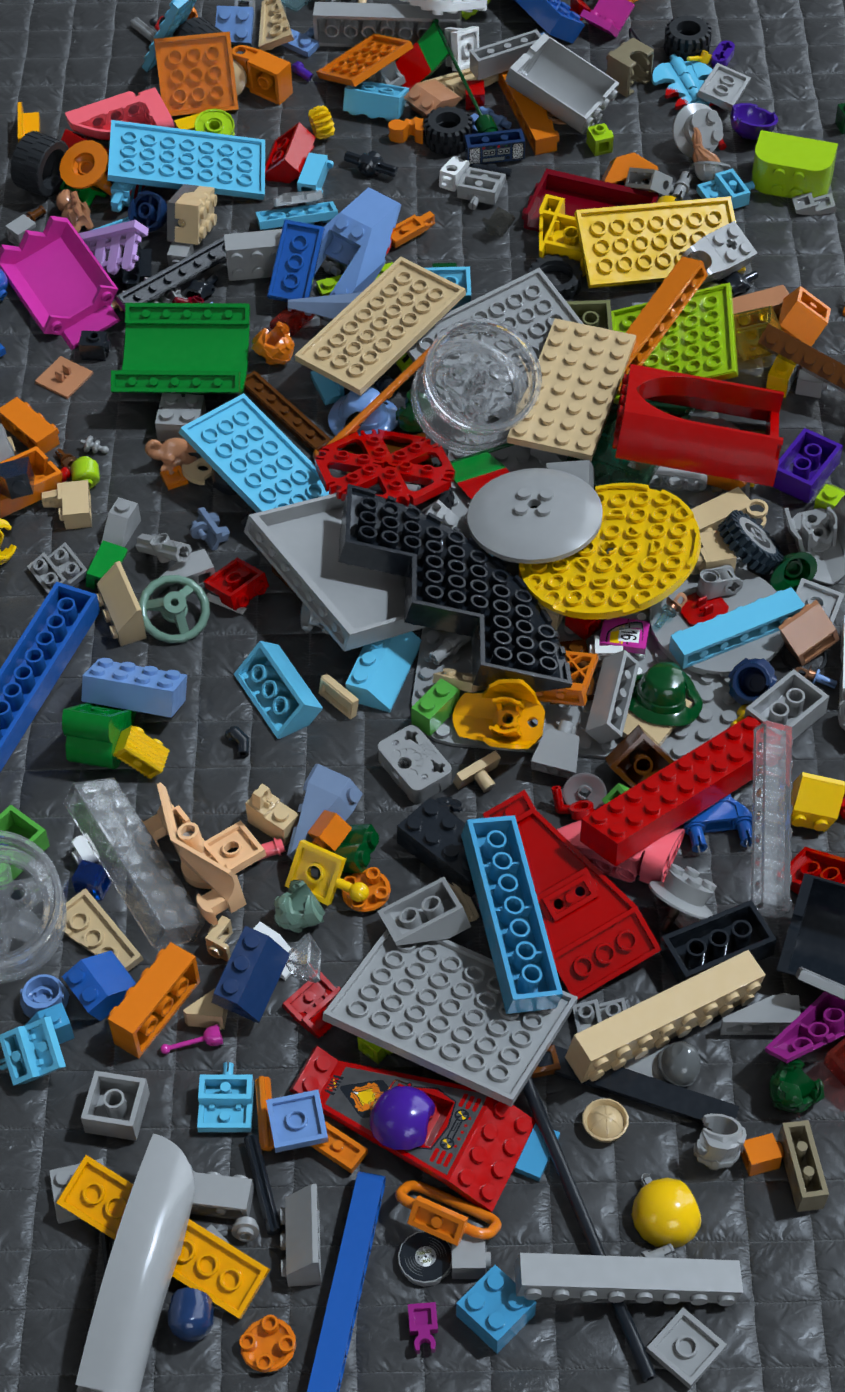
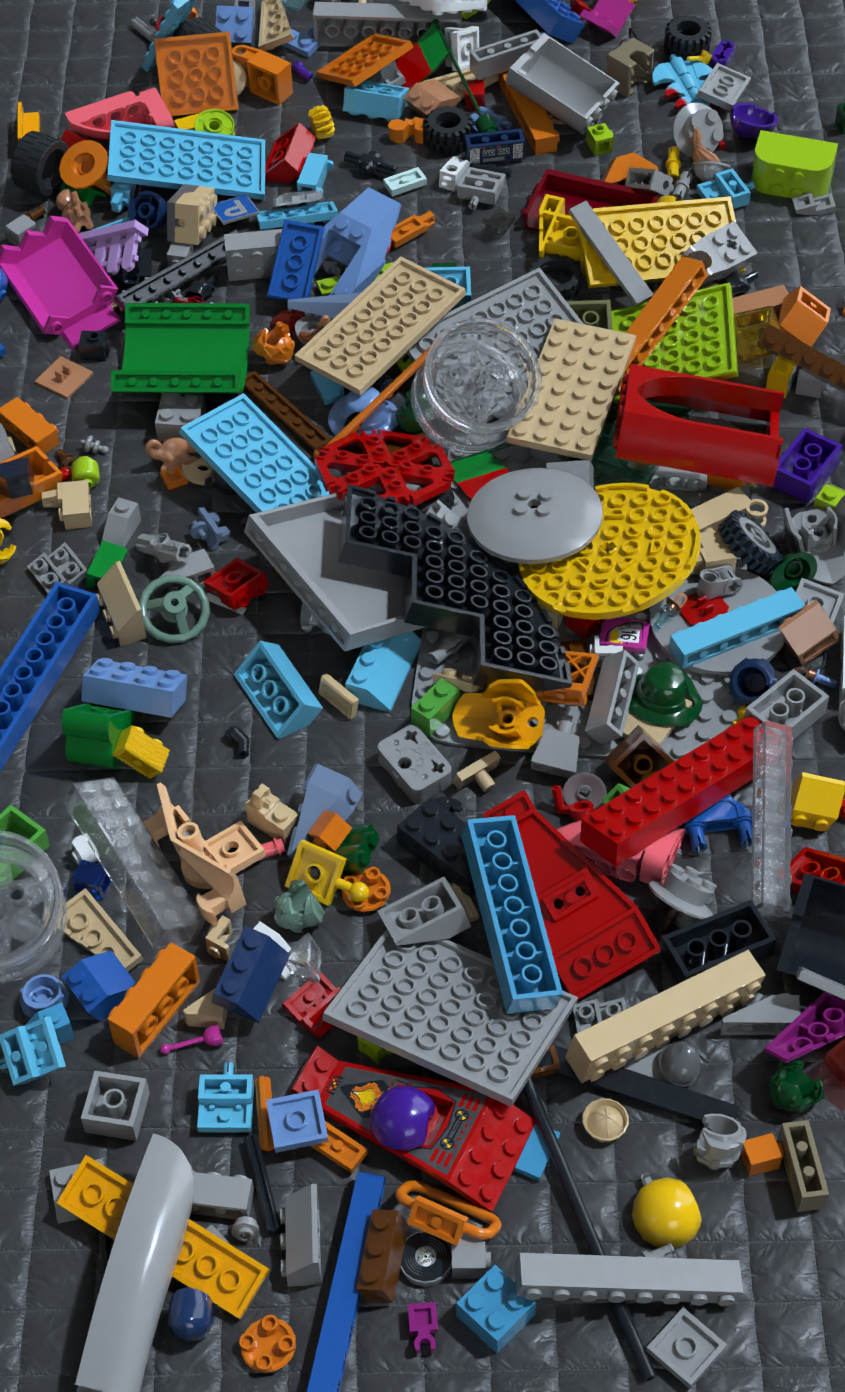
(235, 209): none -> piece
(310, 326): none -> piece
(382, 1256): none -> reddish brown brick
(405, 181): none -> light aqua plate
(610, 253): none -> light grey tile
(673, 163): none -> yellow pin

